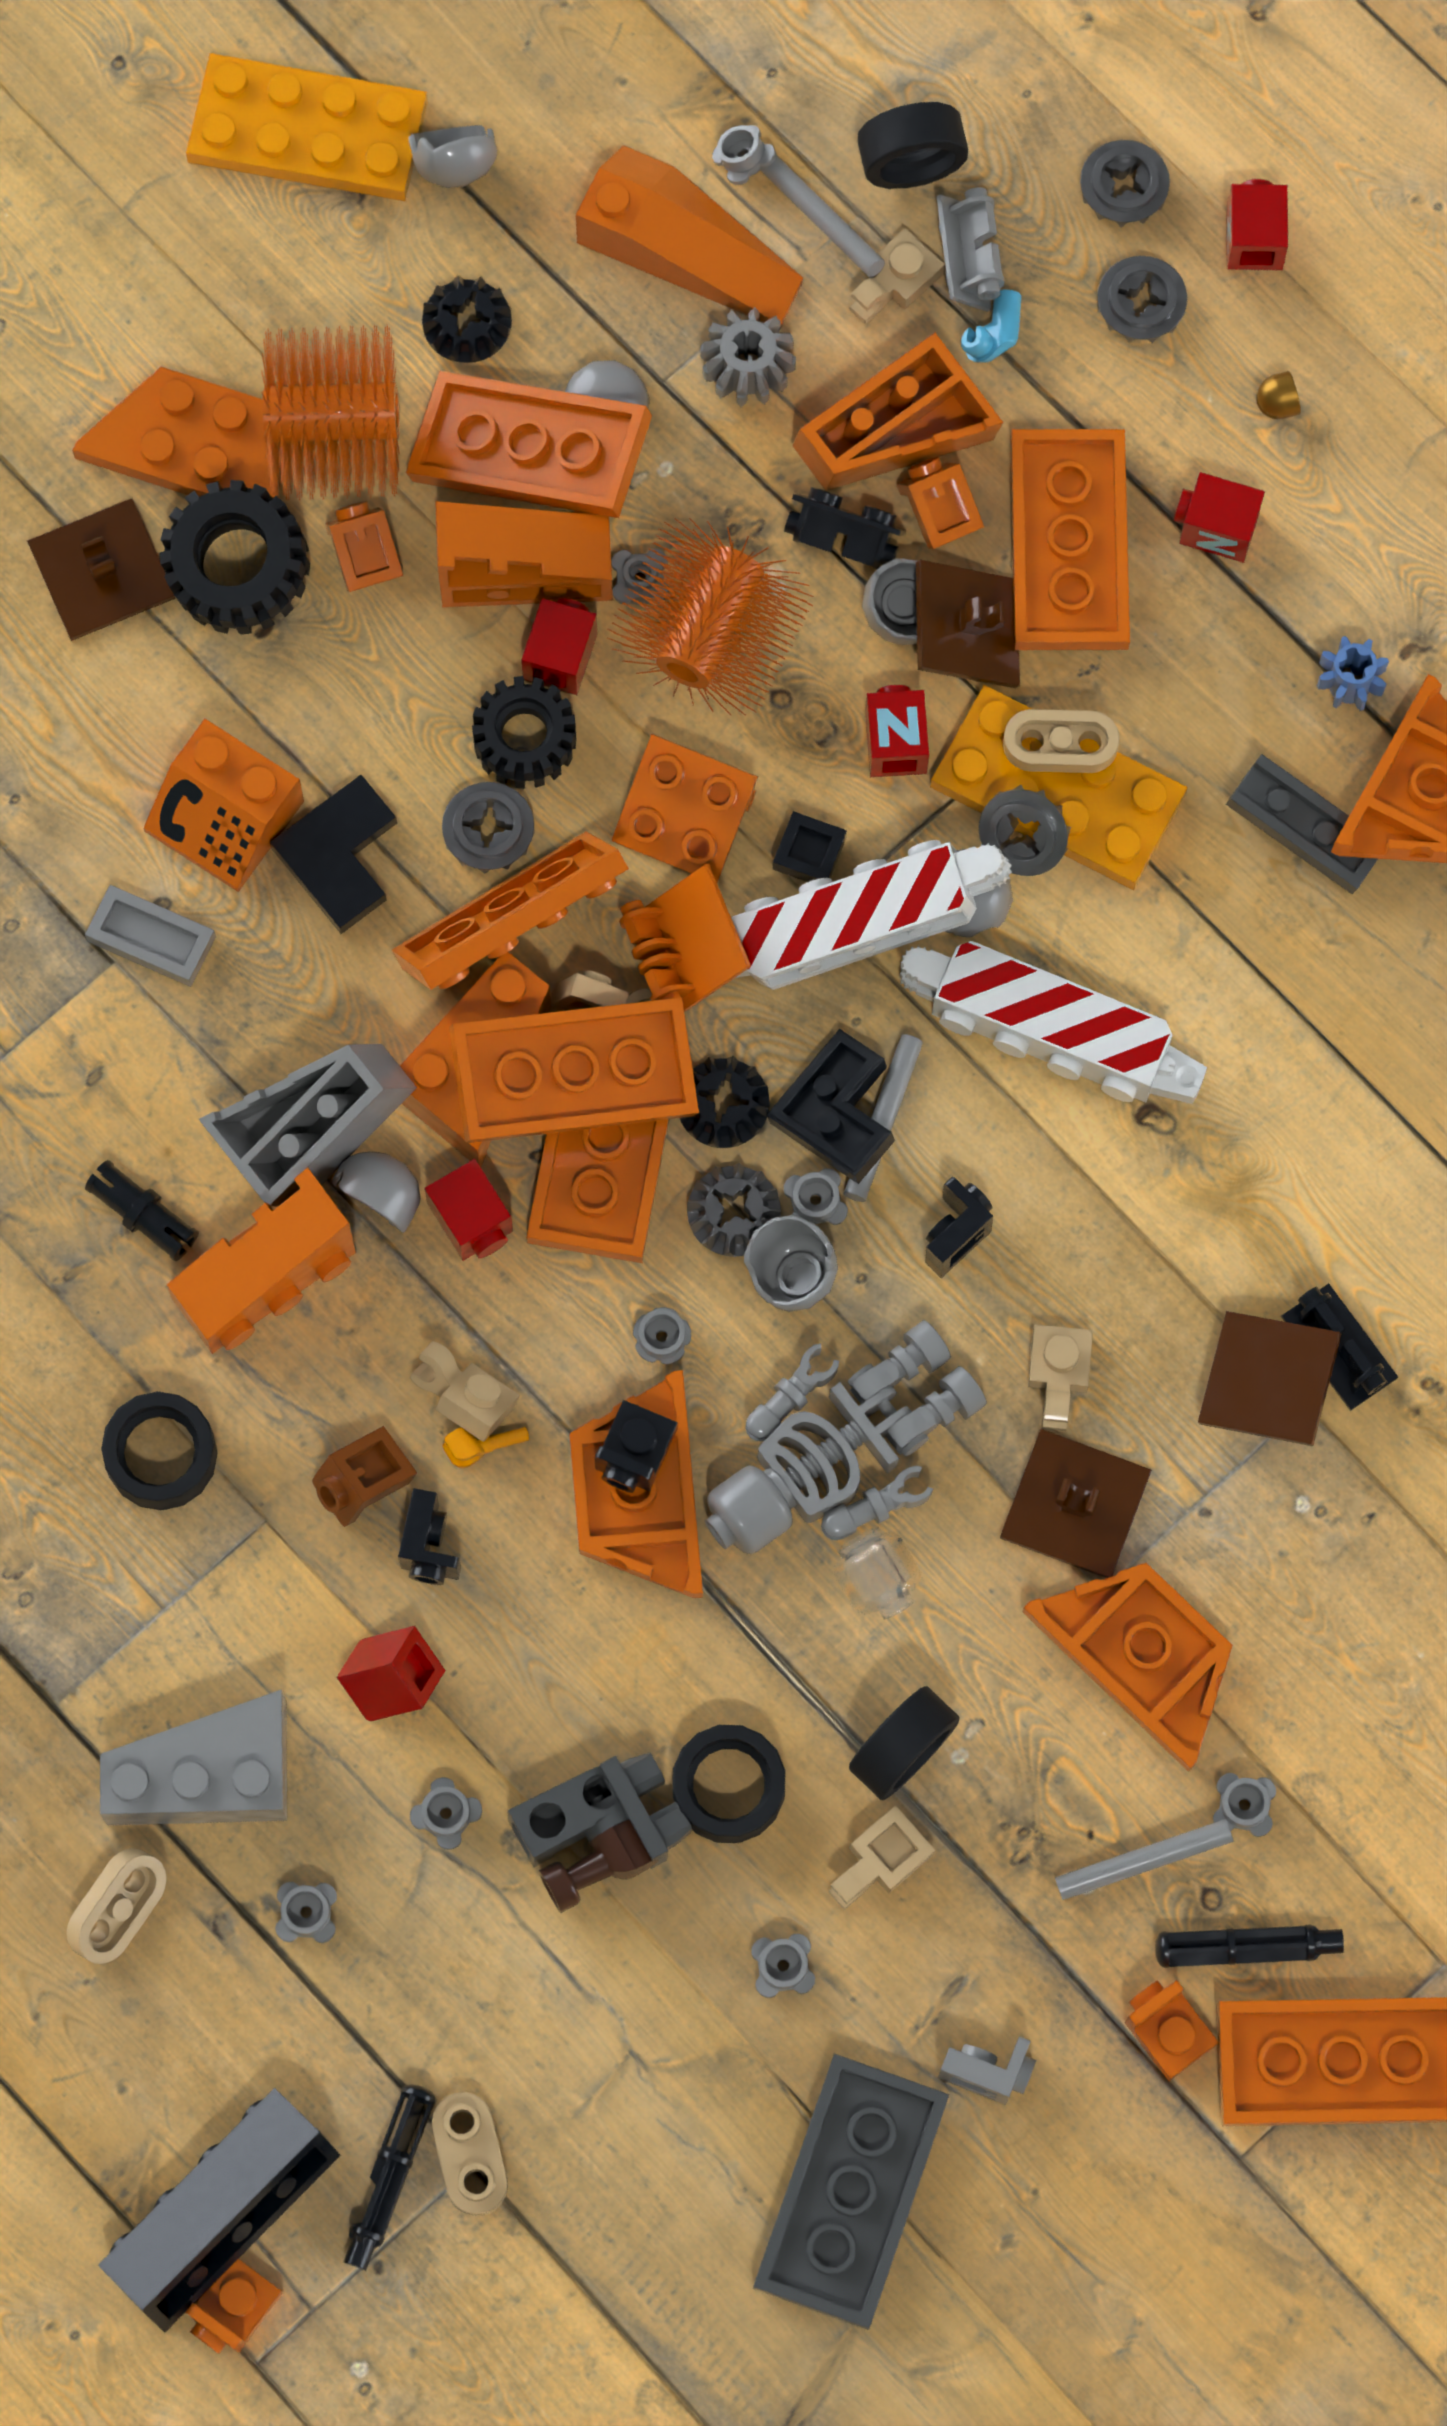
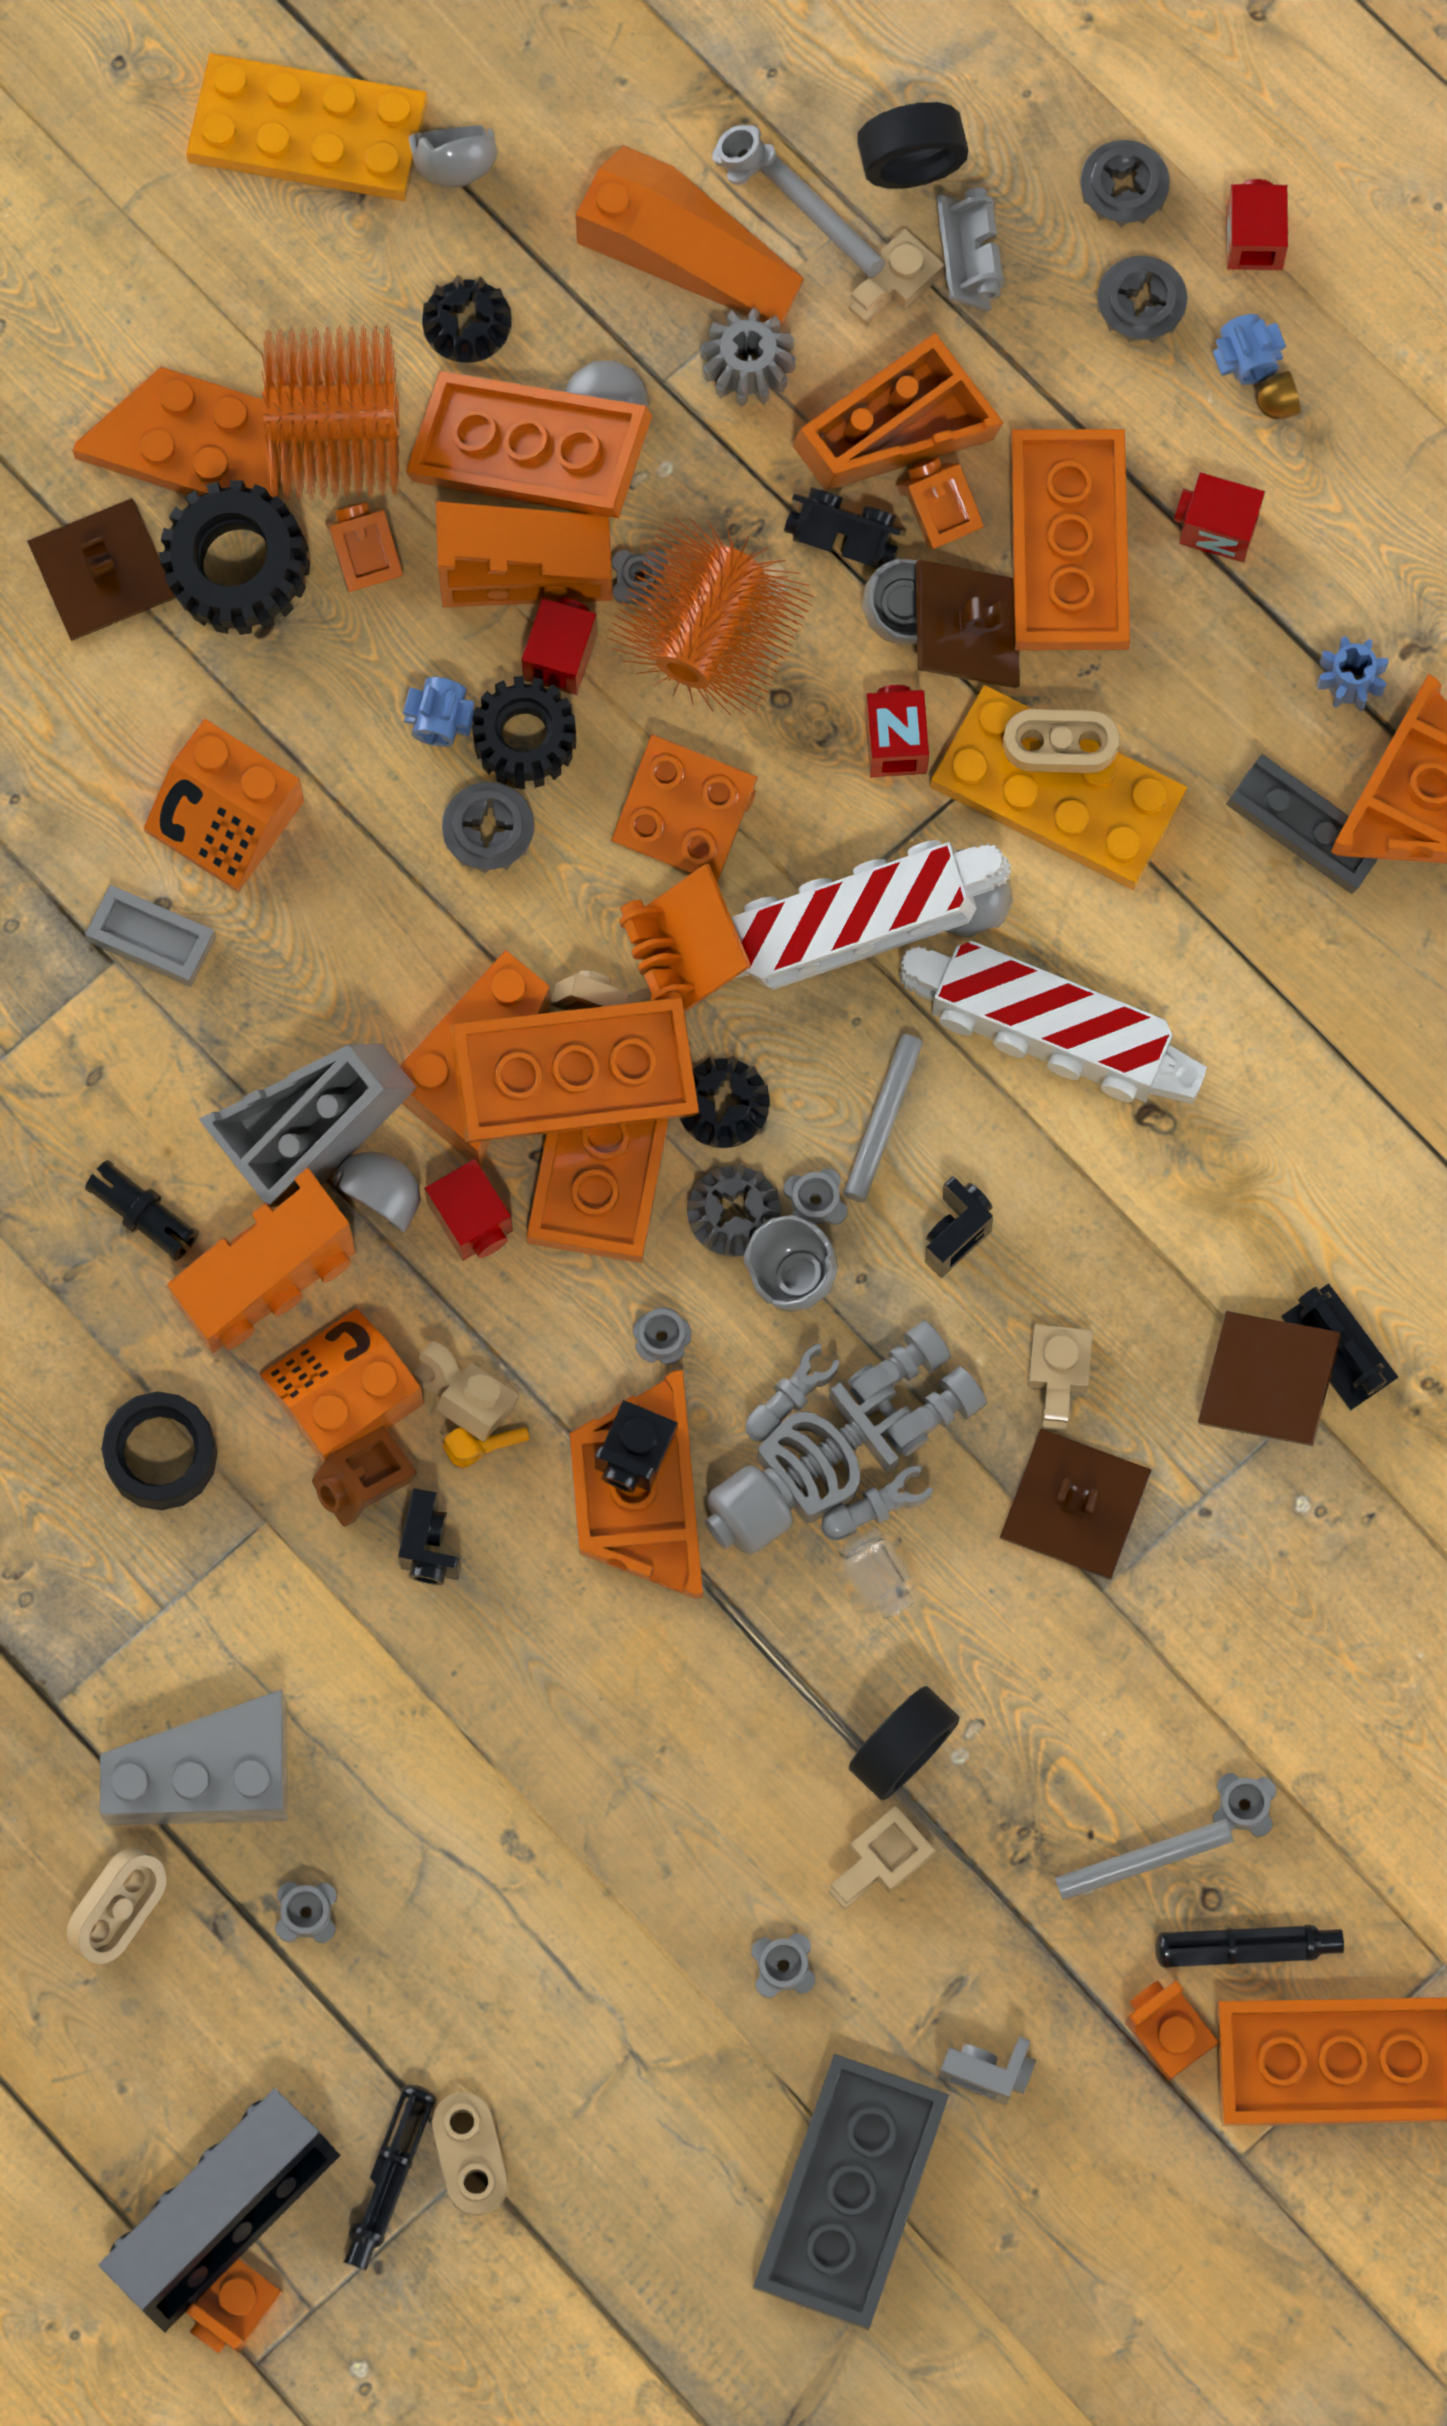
(323, 847): black tile -> none
(343, 1385): none -> orange slope
(391, 1673): red panel -> none
(439, 711): none -> medium blue gear
(445, 1795): light grey plate -> none
(508, 910): orange plate -> none
(609, 1813): dark grey hips -> none
(736, 1738): black tyre -> none
(809, 848): black plate -> none
(821, 1108): black tile -> none
(997, 336): medium azure arm -> none
(1023, 853): flat silver gear -> none
(1143, 1651): orange wing -> none
(1249, 349): none -> medium blue gear

